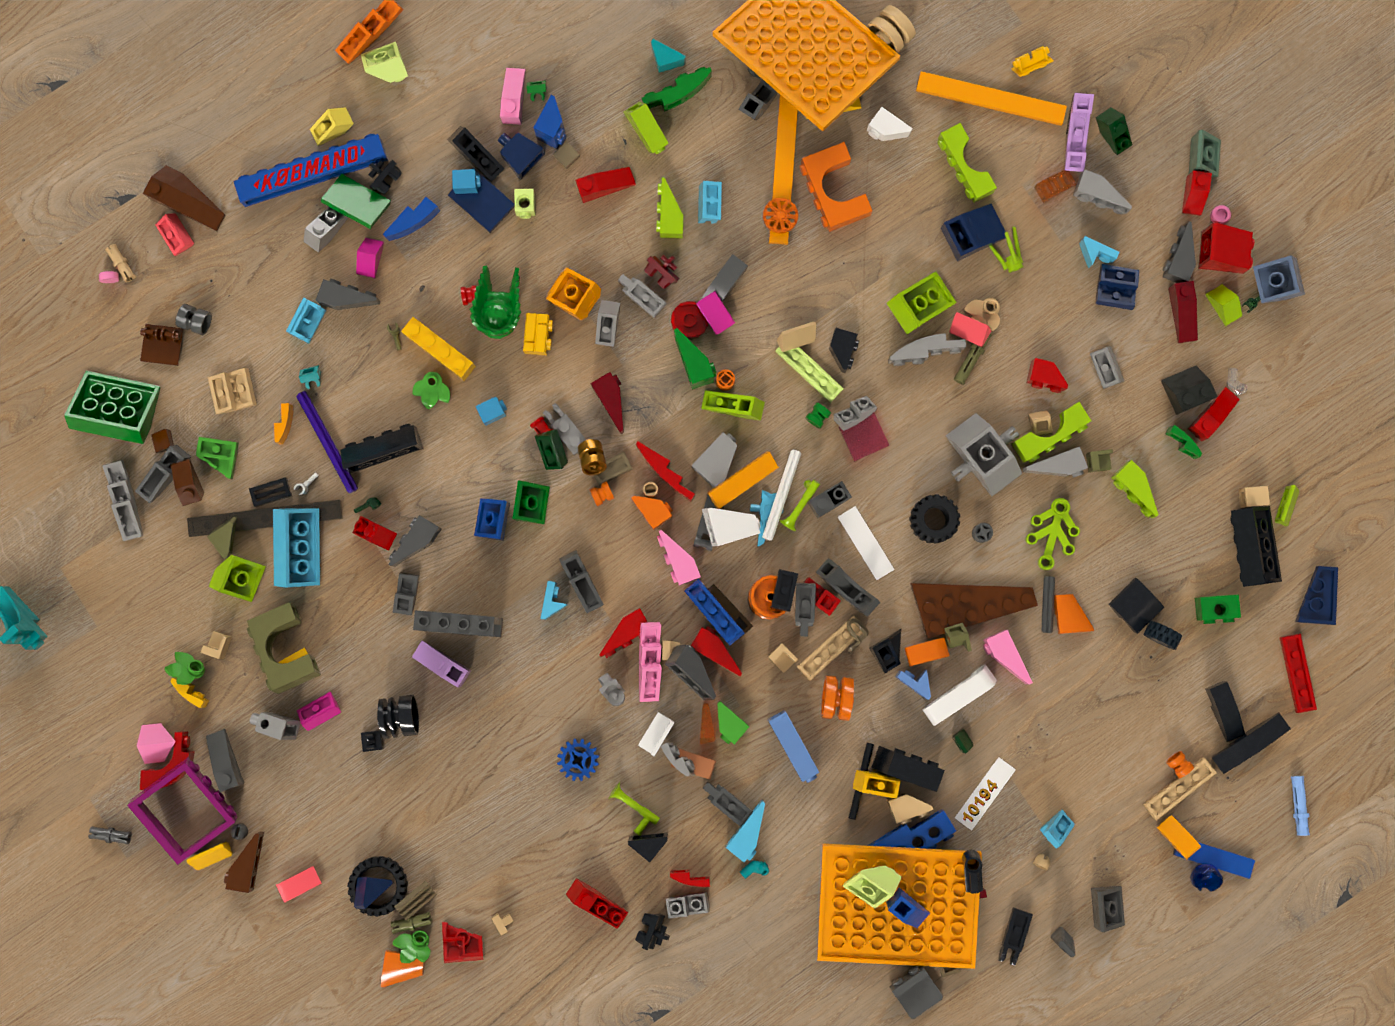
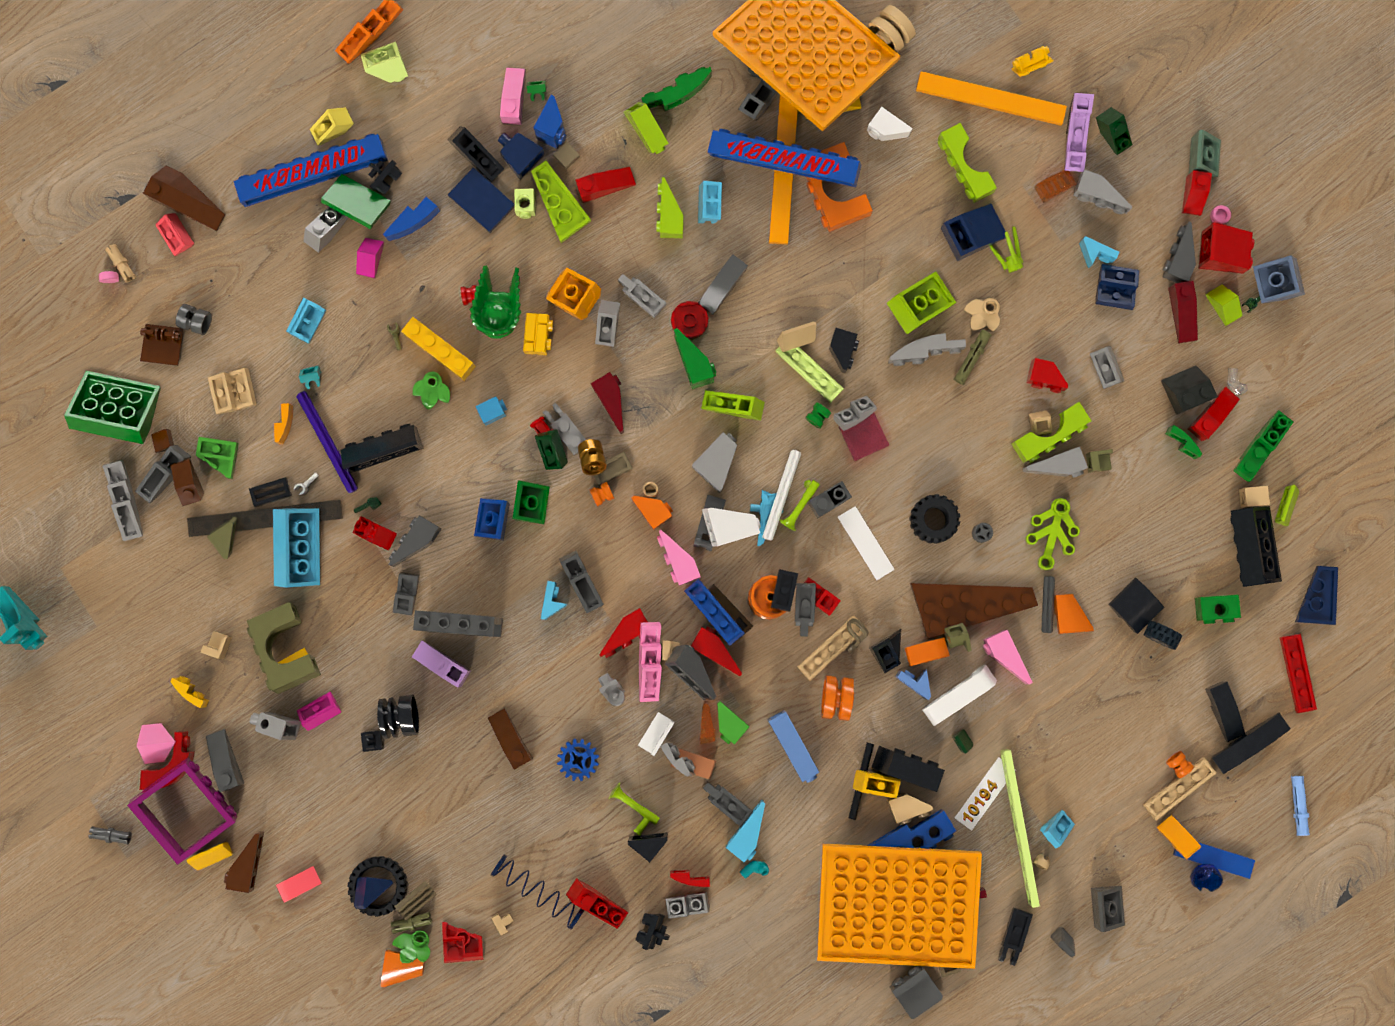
(184, 668): bright green plate -> none
(237, 577): lime slope -> none
(242, 832): dark grey hinge -> none
(339, 297): dark grey slope -> none
(465, 181): dark azure brick -> none
(495, 872): none -> dark blue piece
(510, 739): none -> reddish brown slope
(561, 205): none -> lime wing
(656, 265): dark red hips -> none
(660, 466): red slope -> none
(666, 57): teal slope -> none
(715, 313): dark pink slope -> none
(725, 380): orange wheel -> none
(743, 480): light orange tile -> none
(780, 215): orange wheel -> none
(782, 658): tan panel -> none
(785, 158): none -> blue brick
(847, 587): dark grey arch -> none
(874, 885): yellowish green slope -> none
(907, 909): blue slope -> none
(970, 329): coral slope -> none
(972, 872): black piece -> none
(978, 436): light grey slope -> none
(1019, 826): none -> yellowish green tile
(1134, 482): lime slope -> none
(1262, 446): none -> green slope

